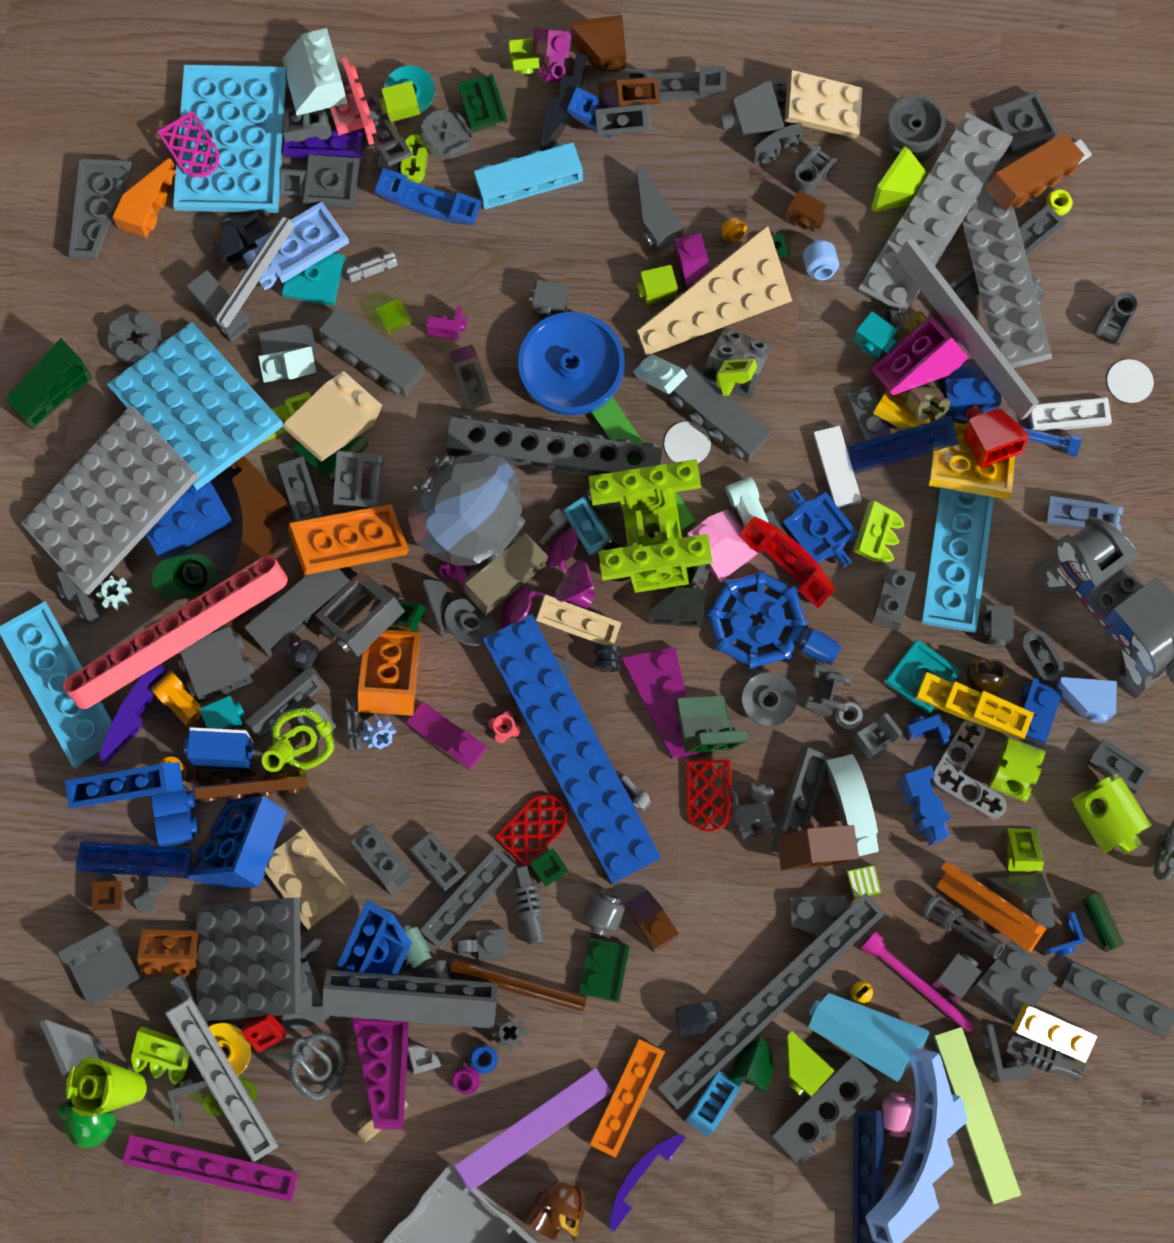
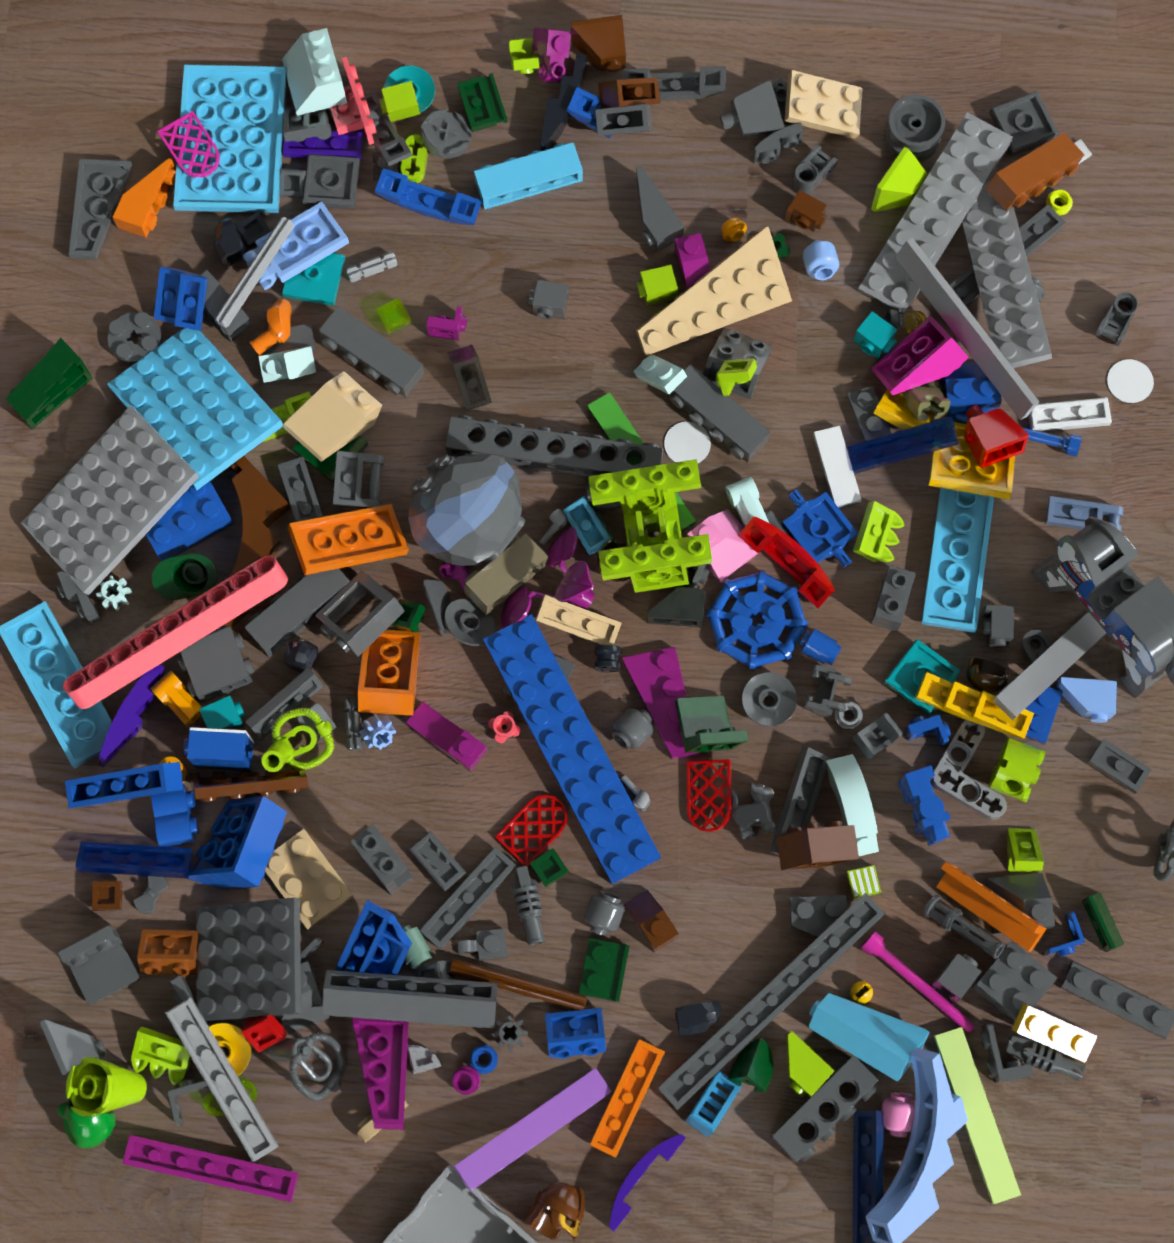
(180, 298): none -> blue slope
(279, 326): none -> orange arm
(571, 363): blue dish -> none
(575, 1033): none -> blue bracket
(632, 728): none -> dark grey head
(1049, 666): none -> light grey tile
(1112, 815): lime cylinder -> none

